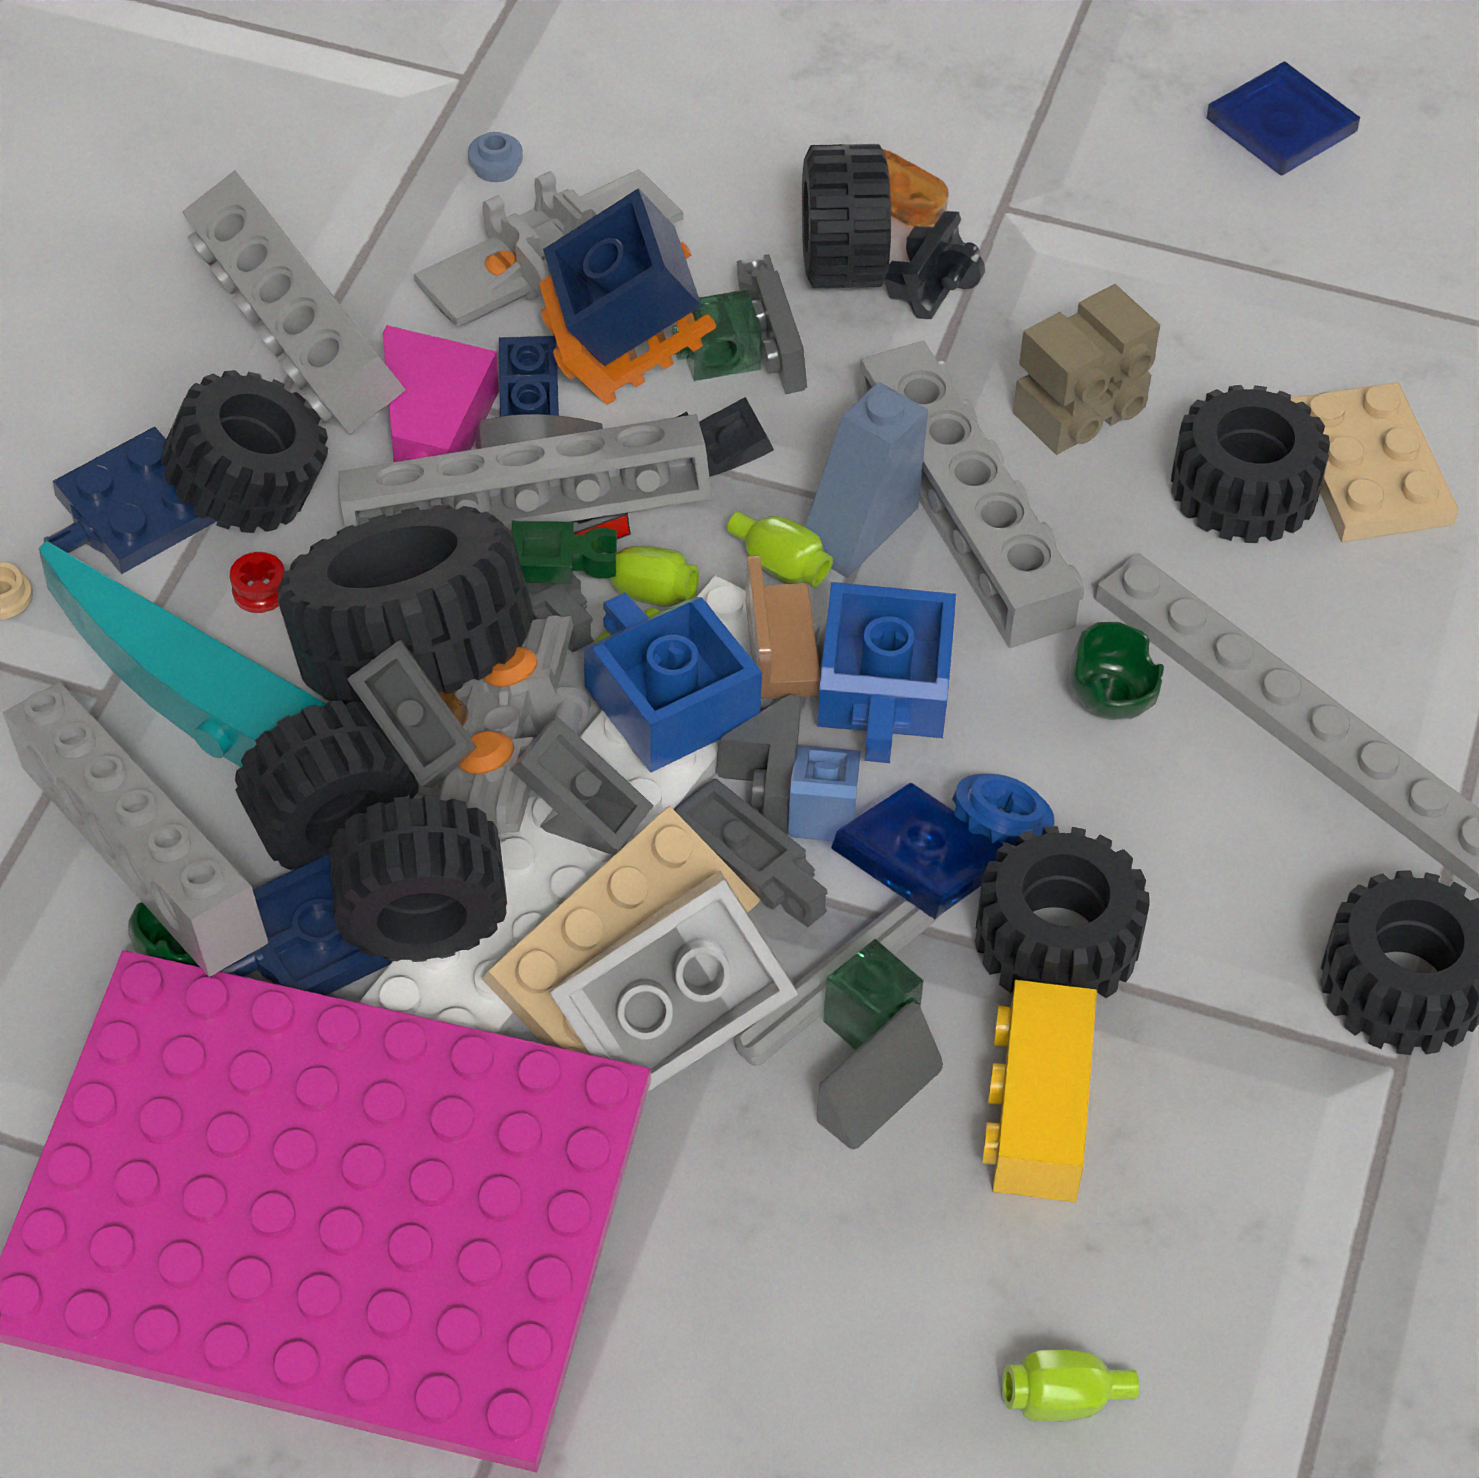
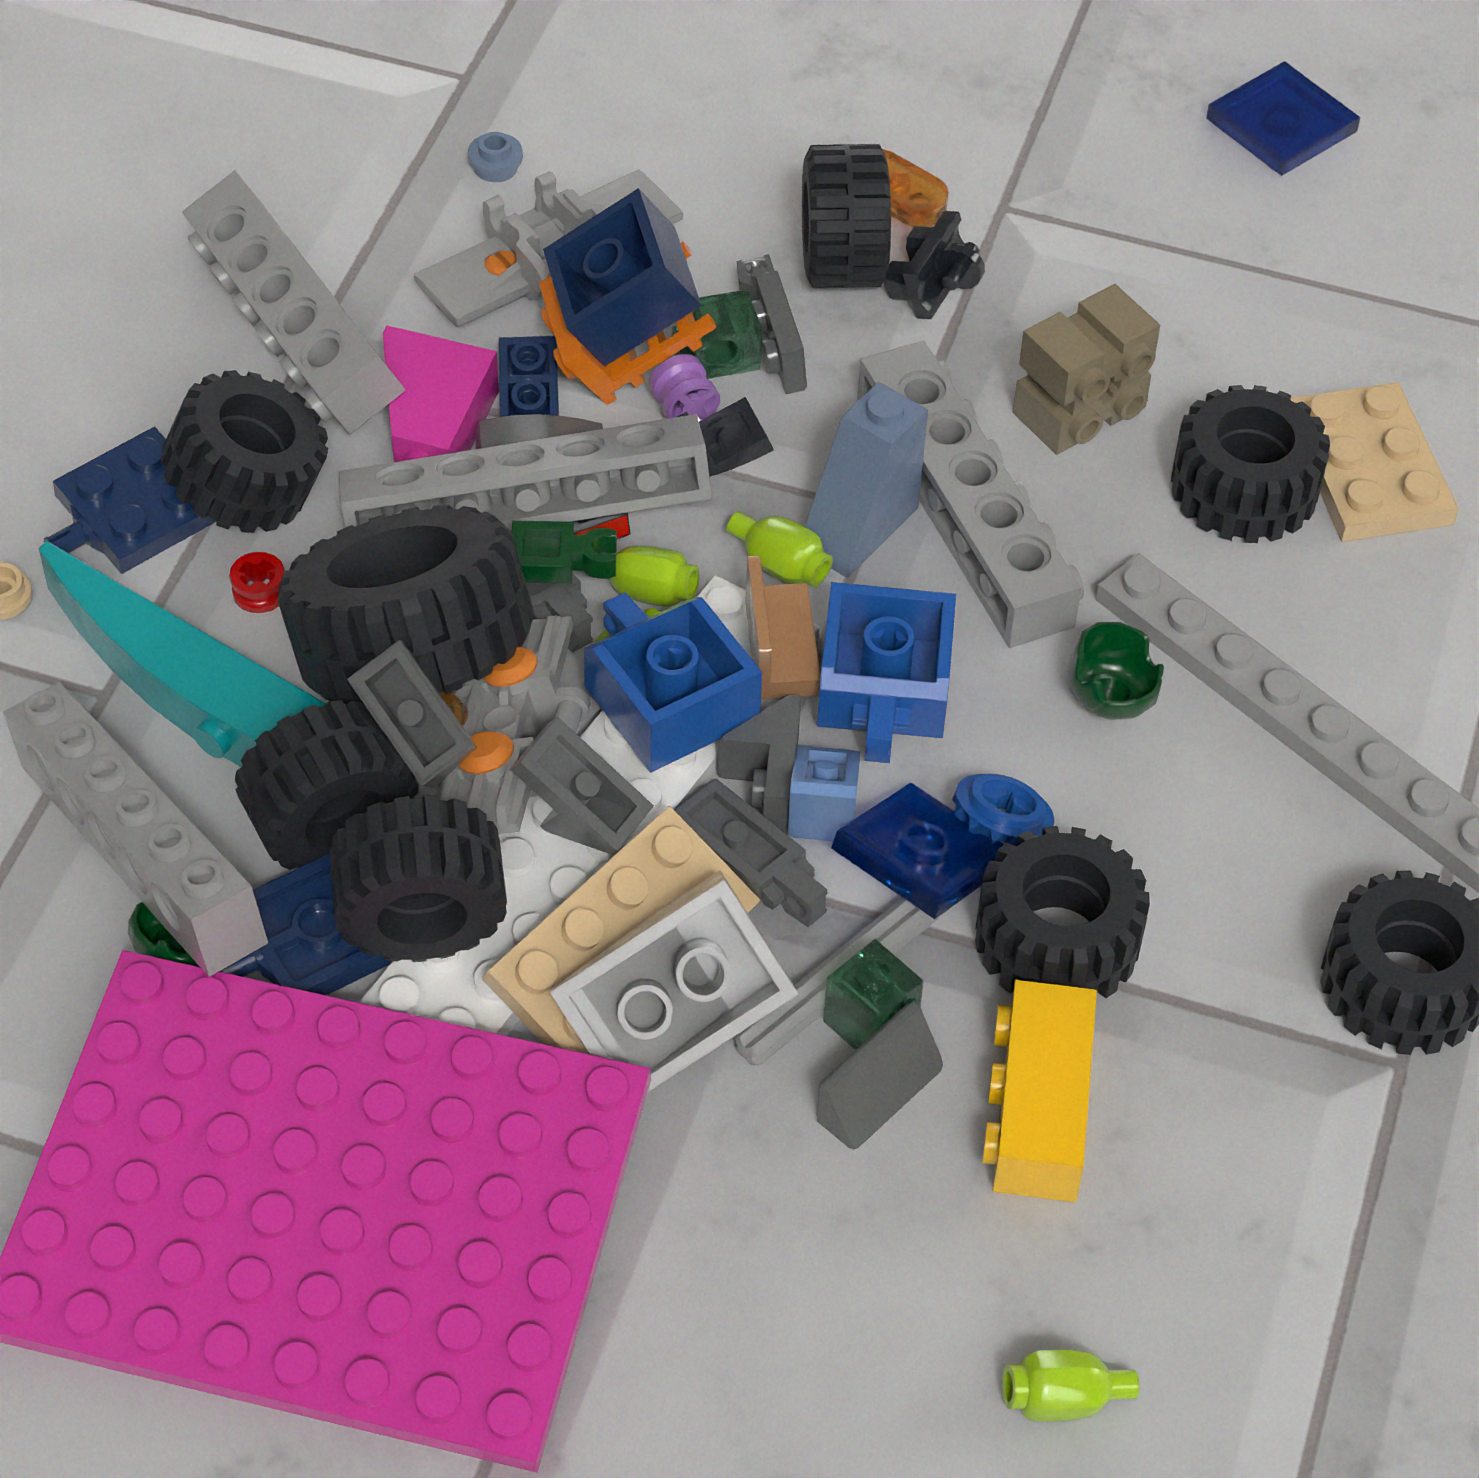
(683, 387): none -> medium lavender wheel

